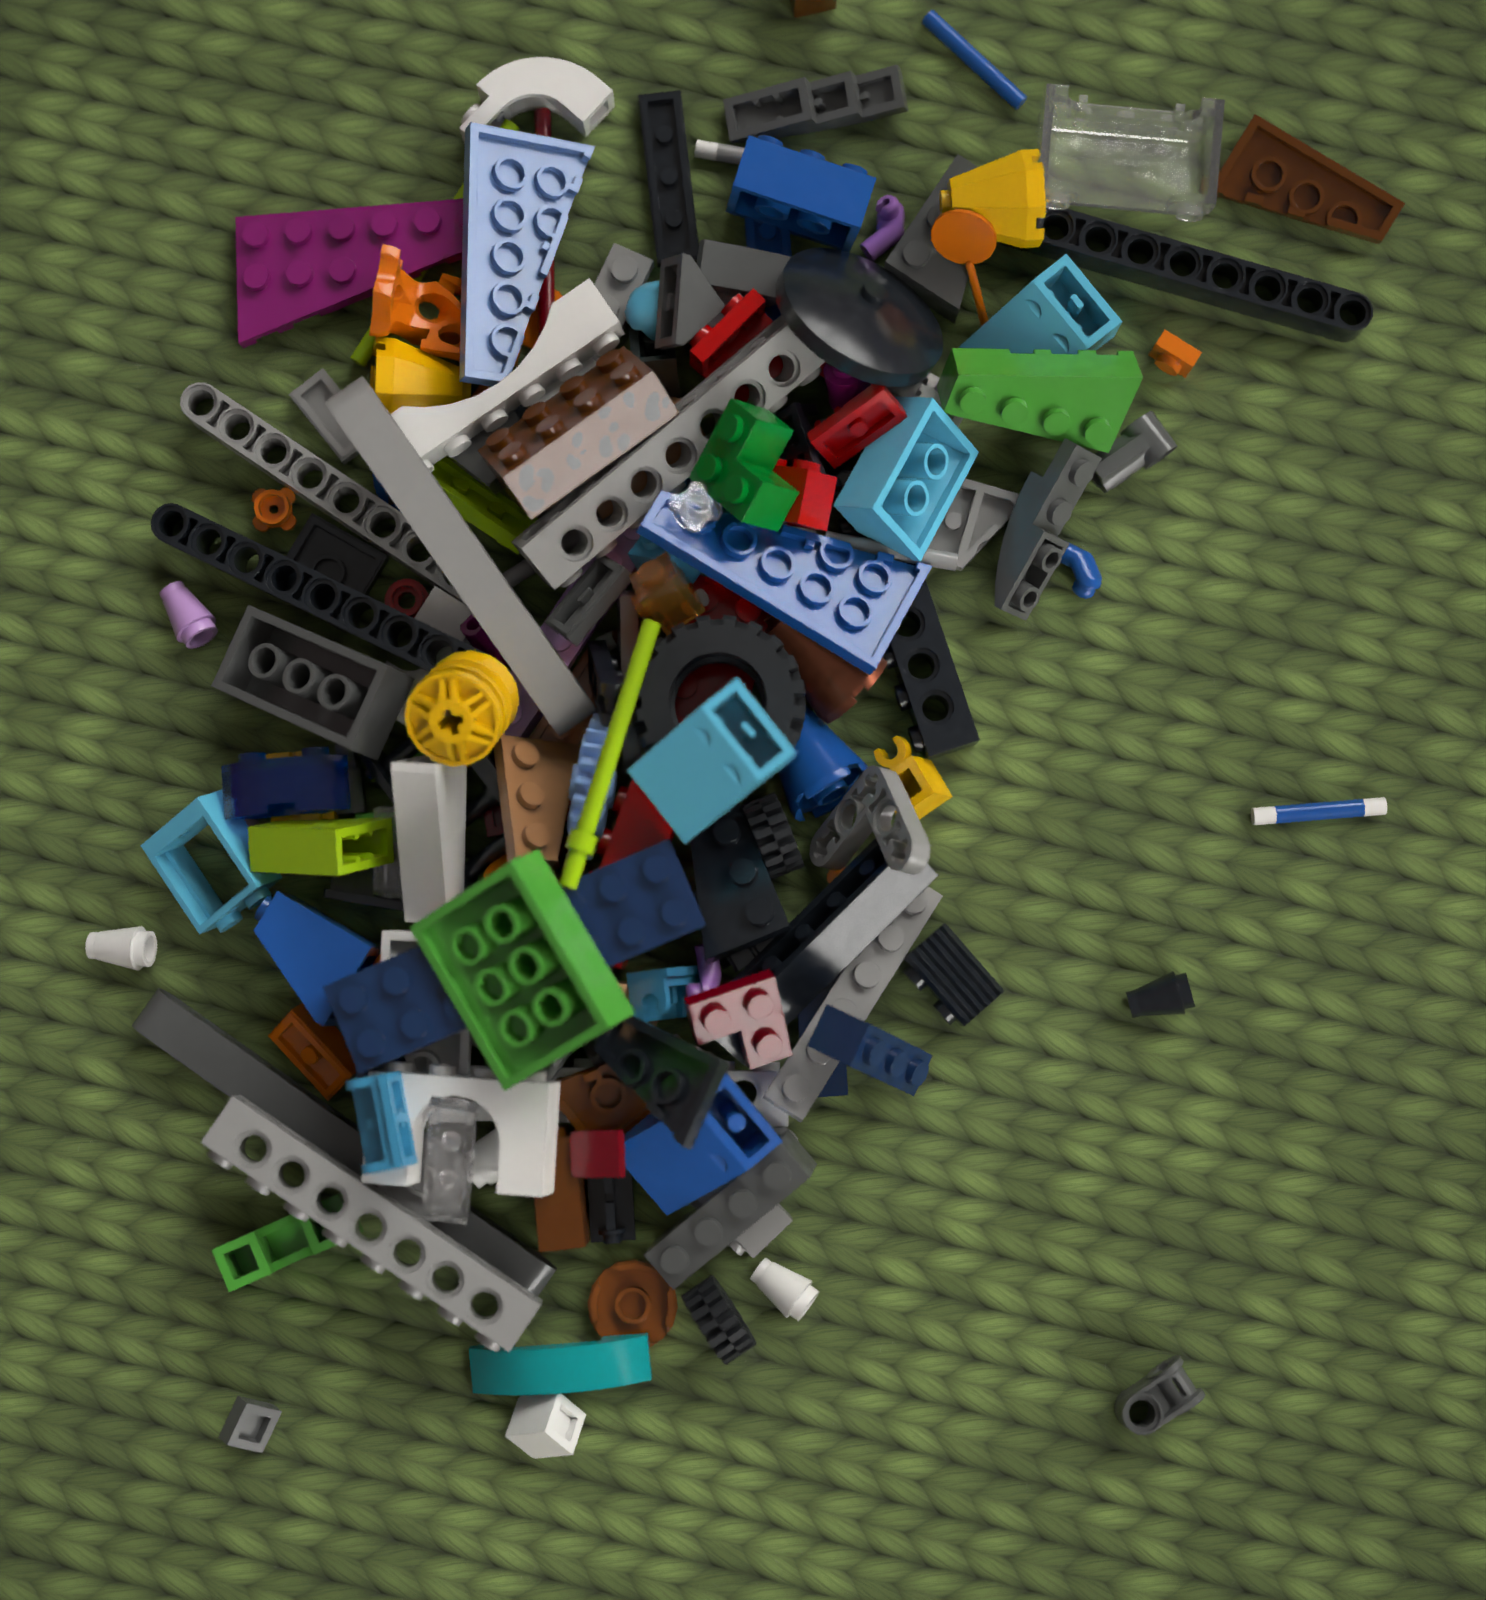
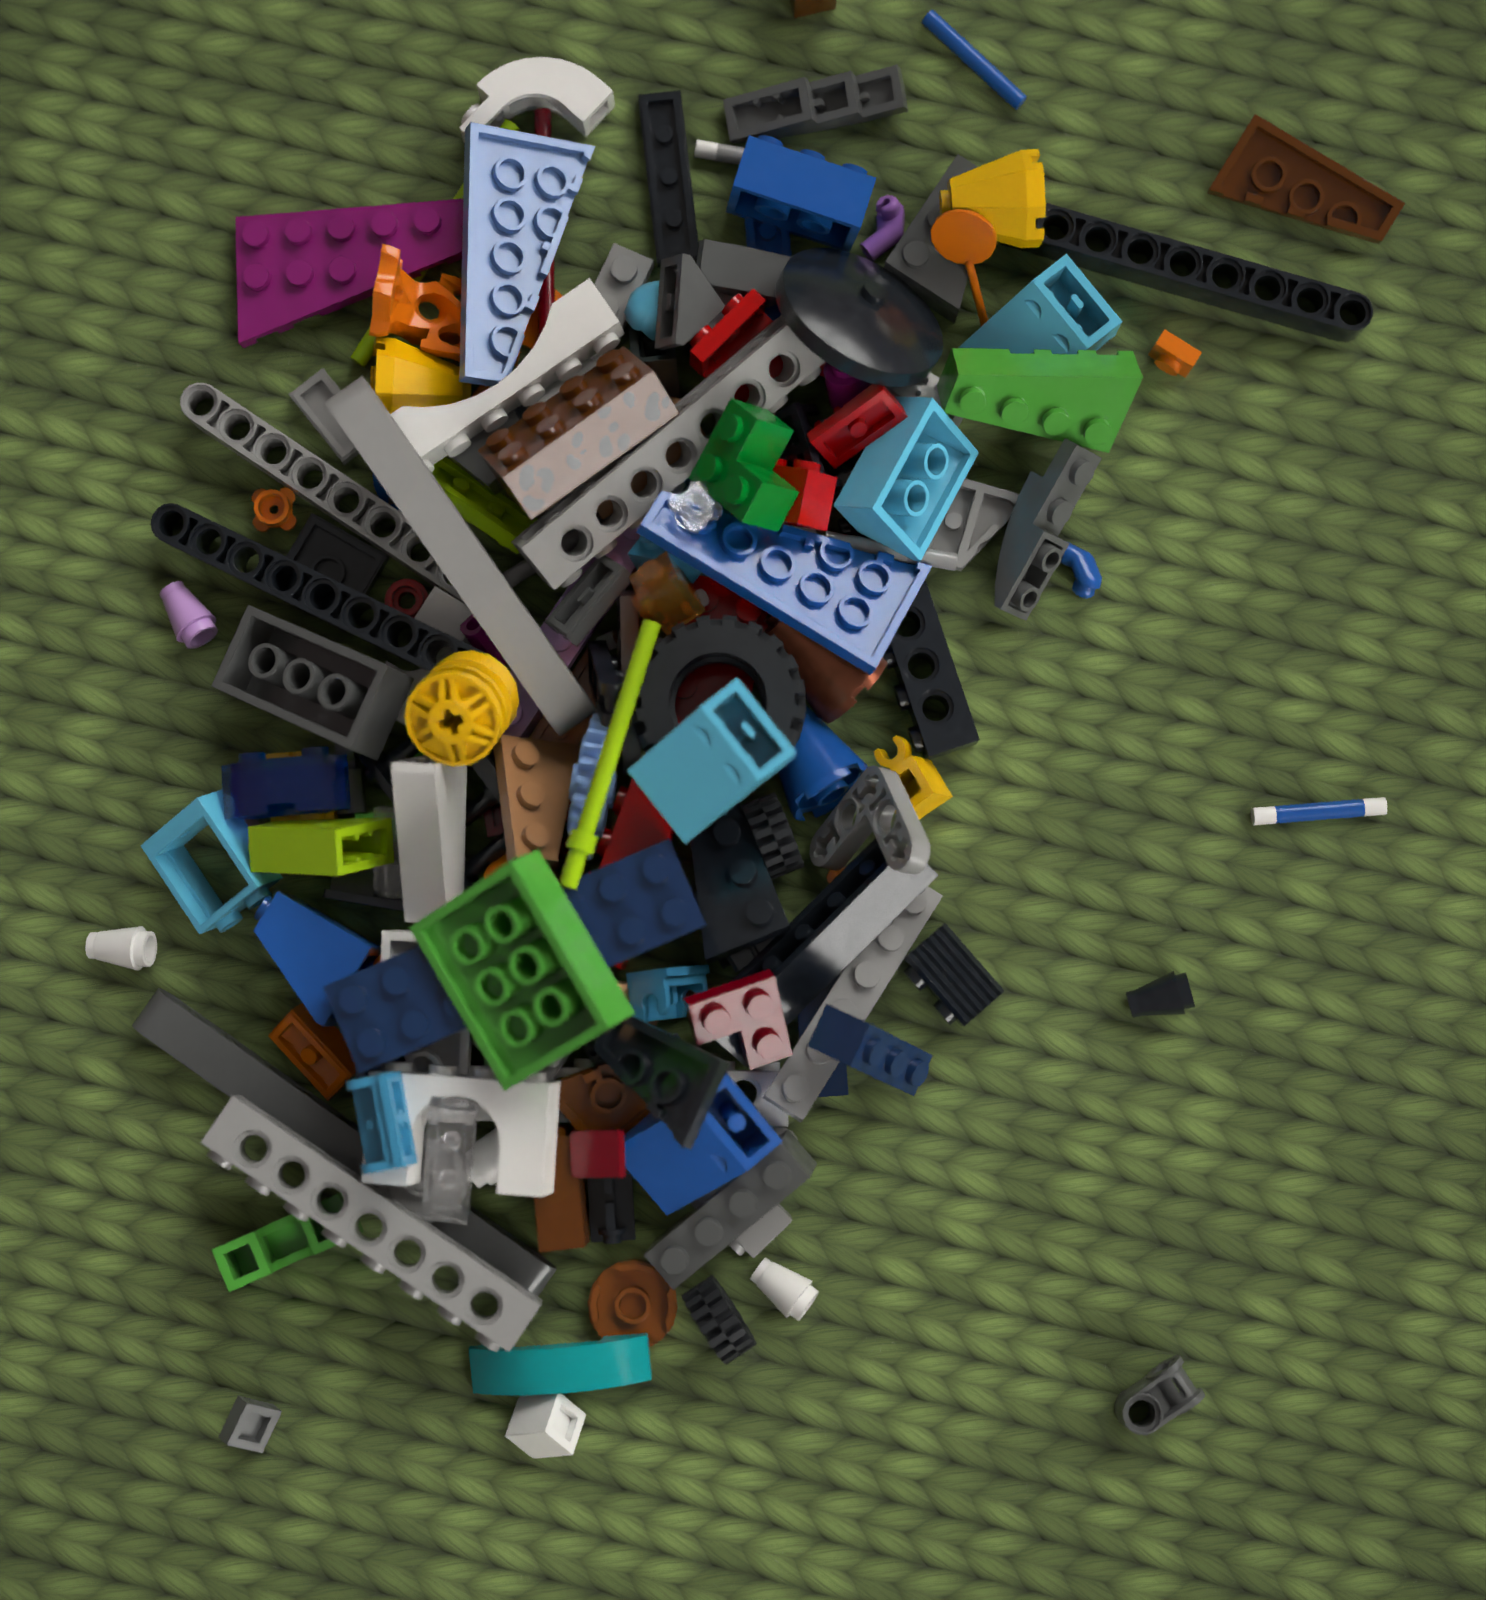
(709, 974): medium lavender arm -> none
(1129, 155): clear windscreen -> none
(1139, 446): dark grey piece -> none

